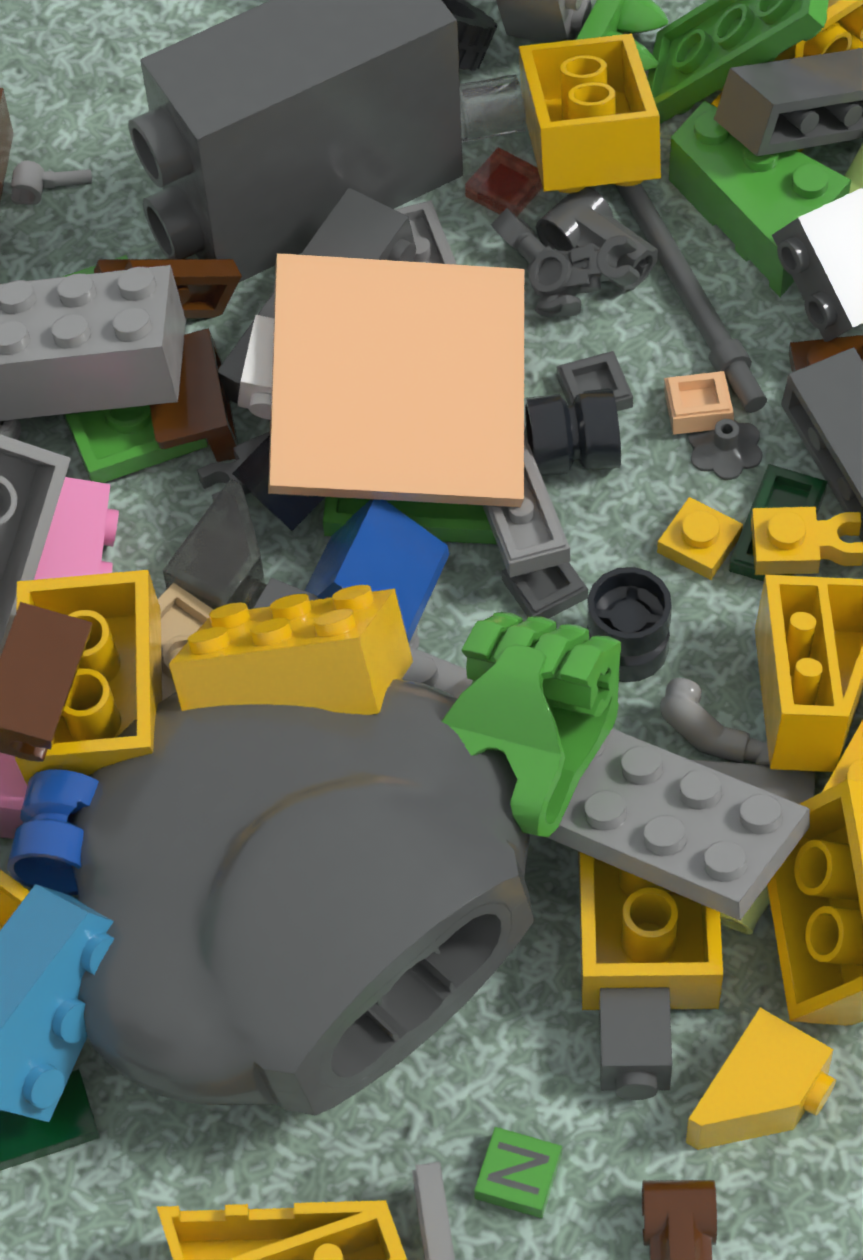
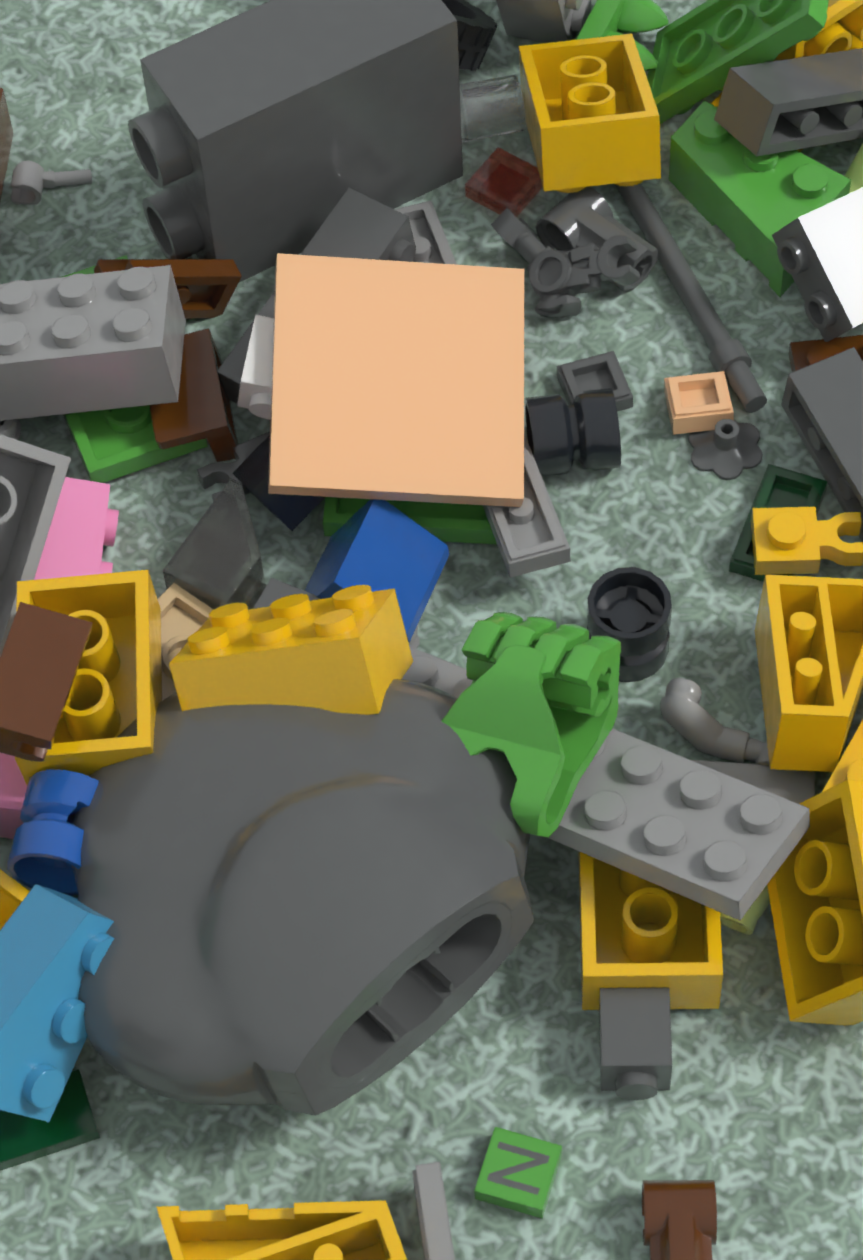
(547, 590): dark grey tile -> none
(699, 538): yellow plate -> none
(763, 1085): yellow slope -> none

